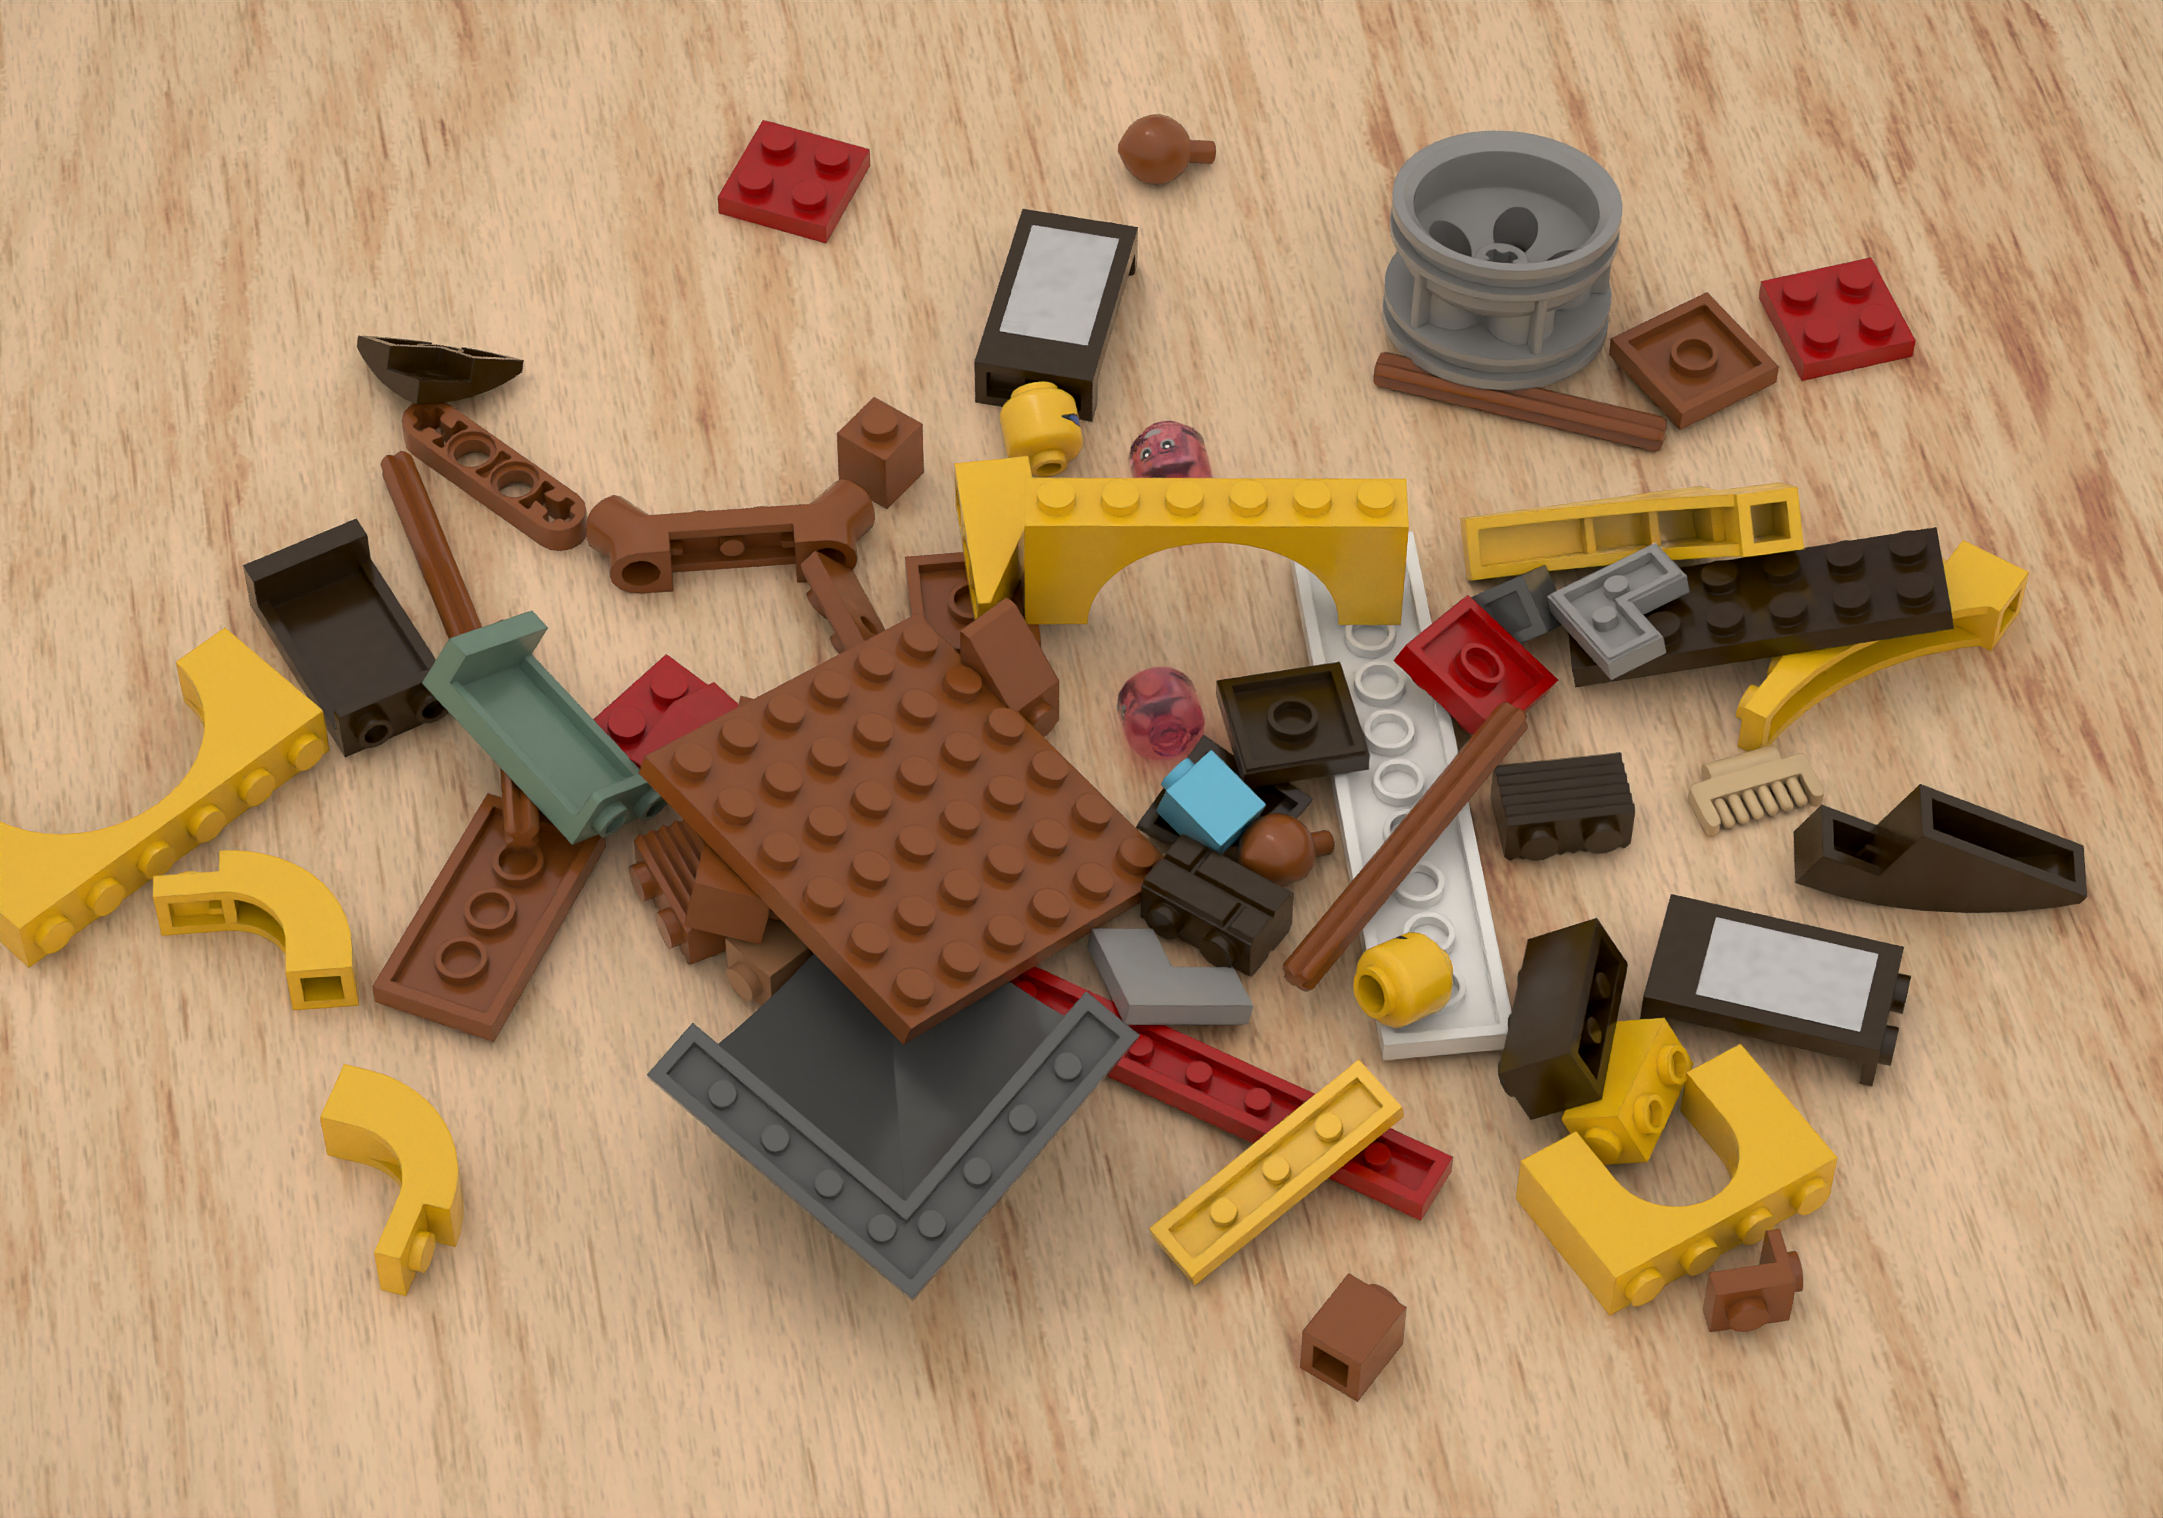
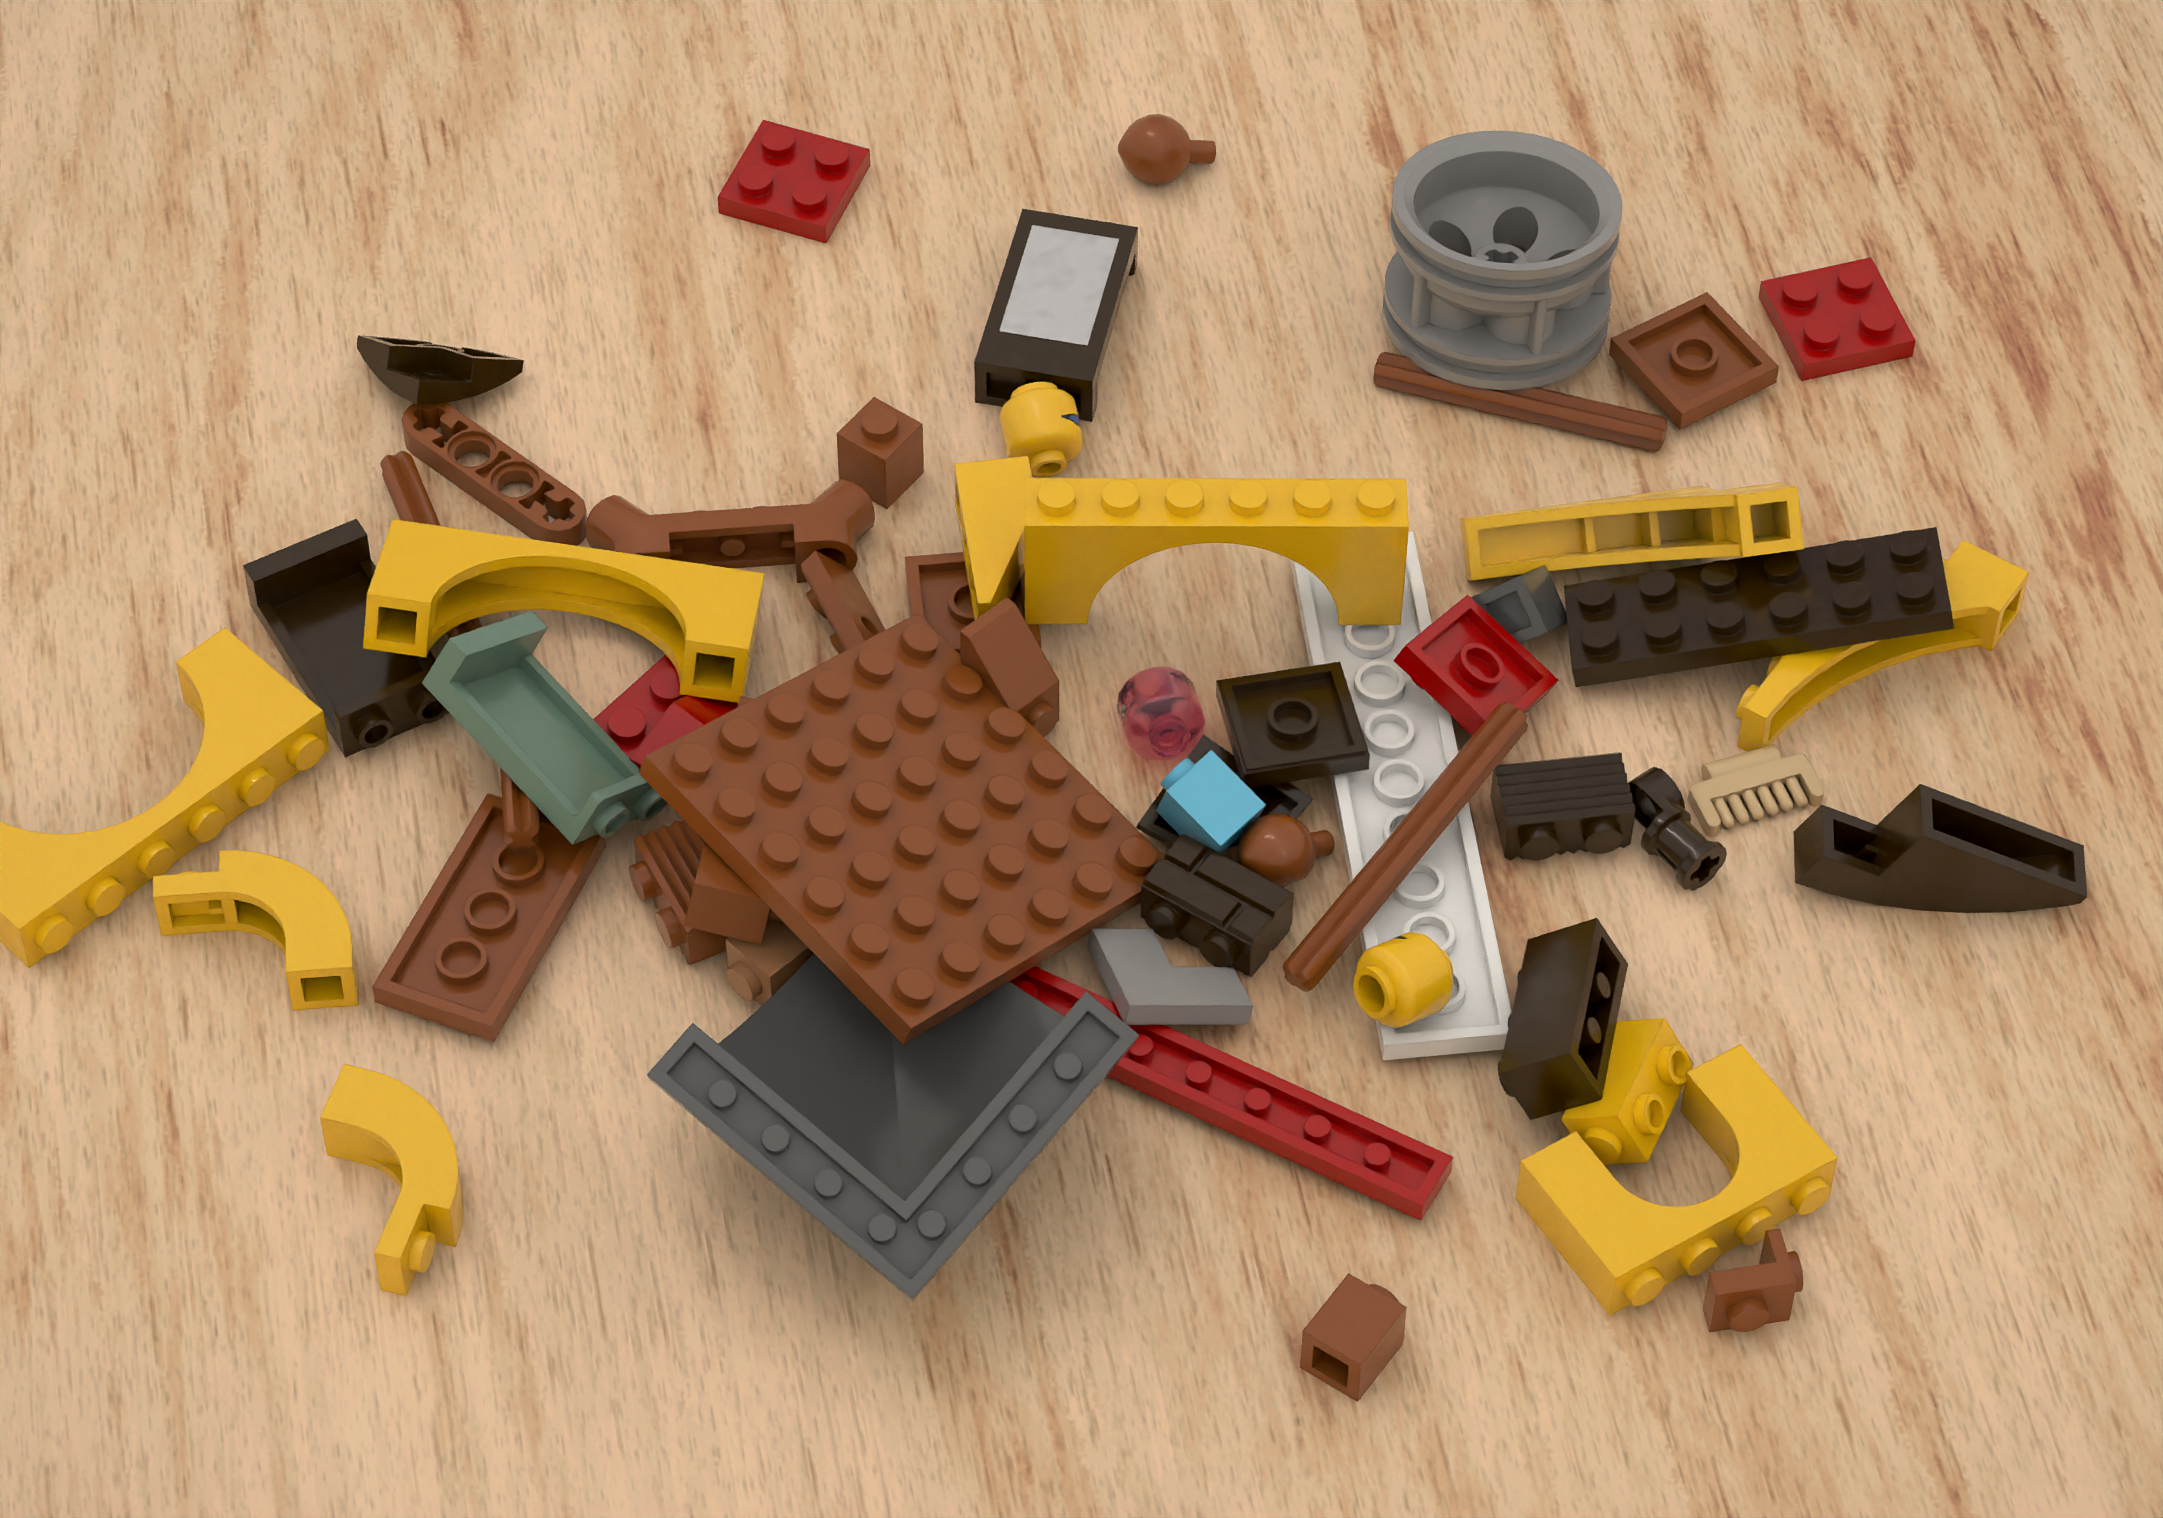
(447, 575): none -> yellow arch
(1169, 451): clear pink head -> none
(1276, 1172): yellow plate -> none
(1609, 608): light grey tile -> none
(1669, 830): none -> dark brown connector
(1777, 982): panel -> none

